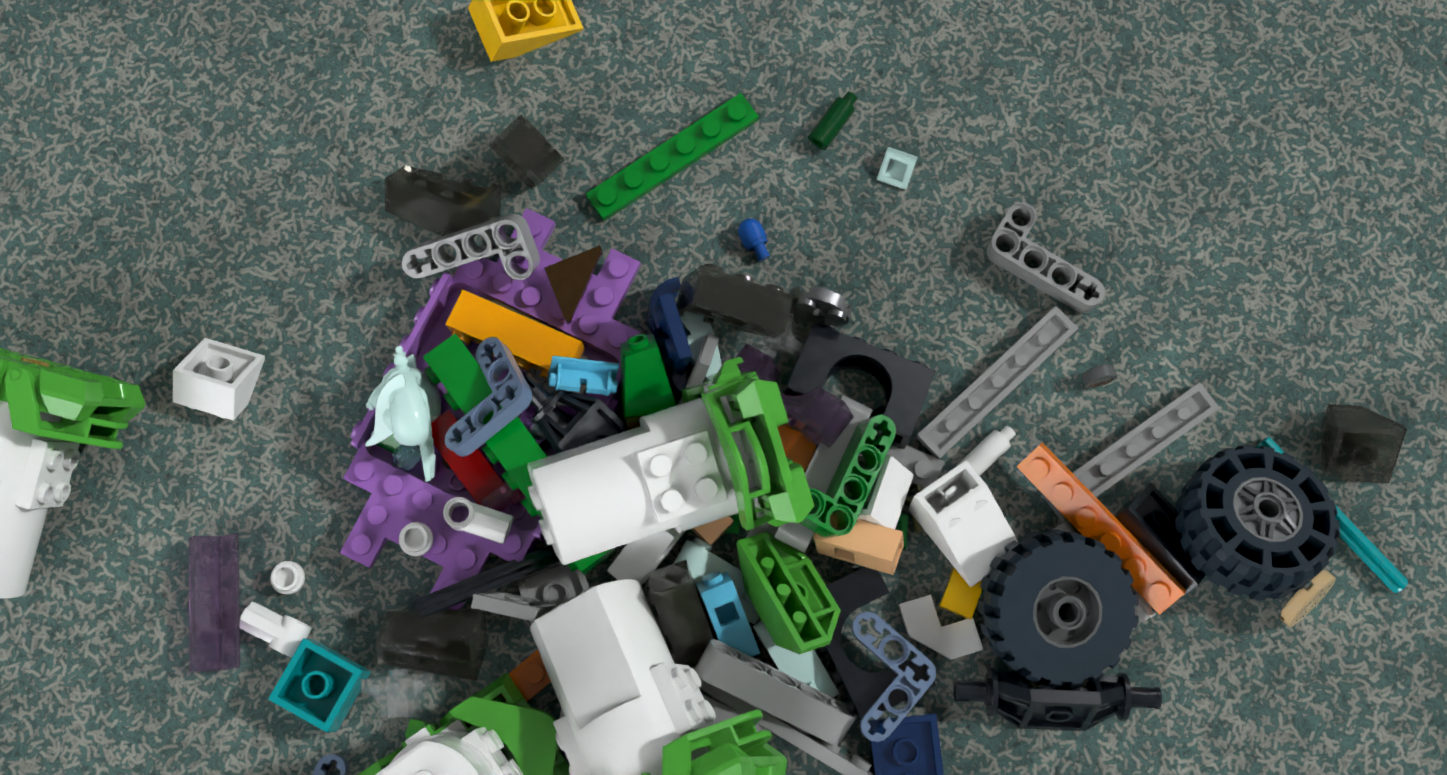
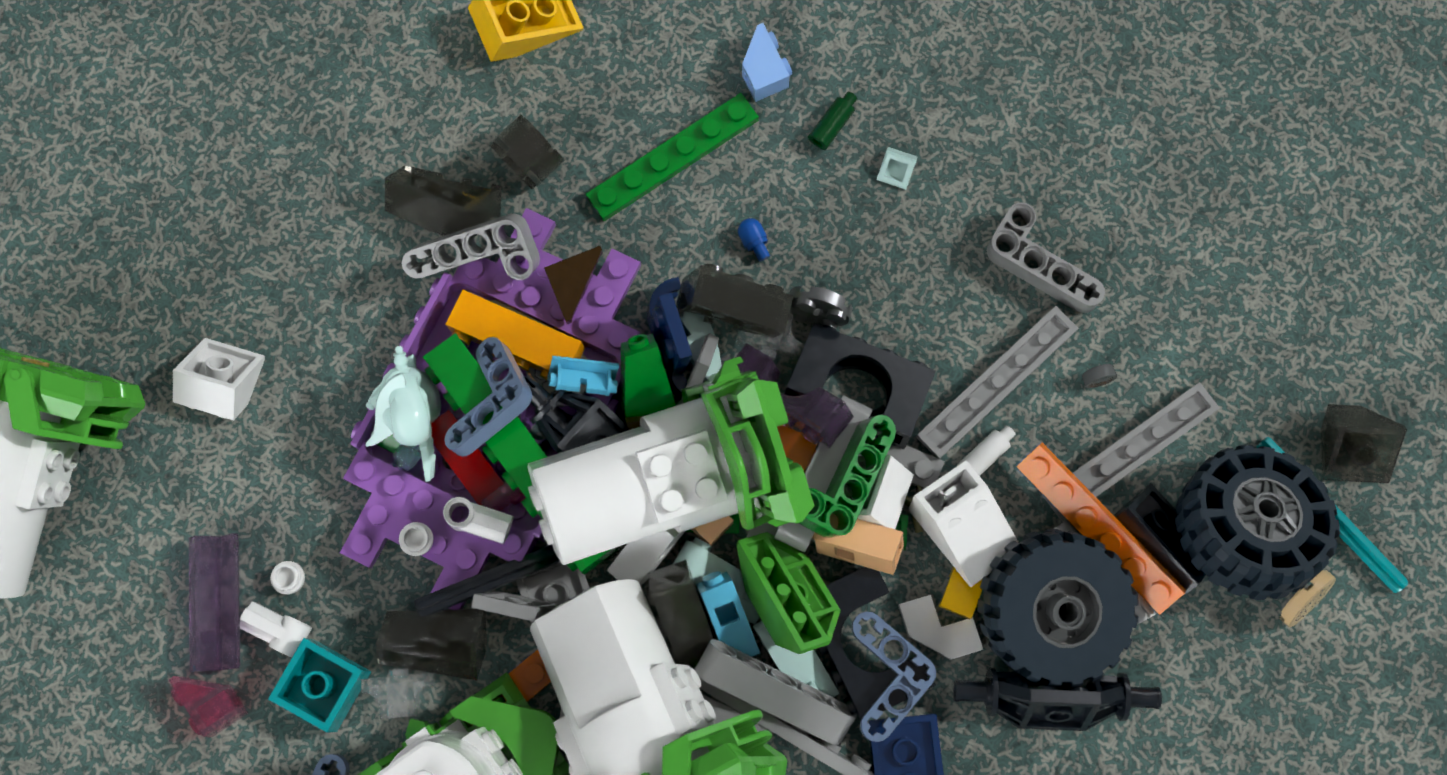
(209, 703): none -> clear pink slope
(763, 67): none -> light blue slope

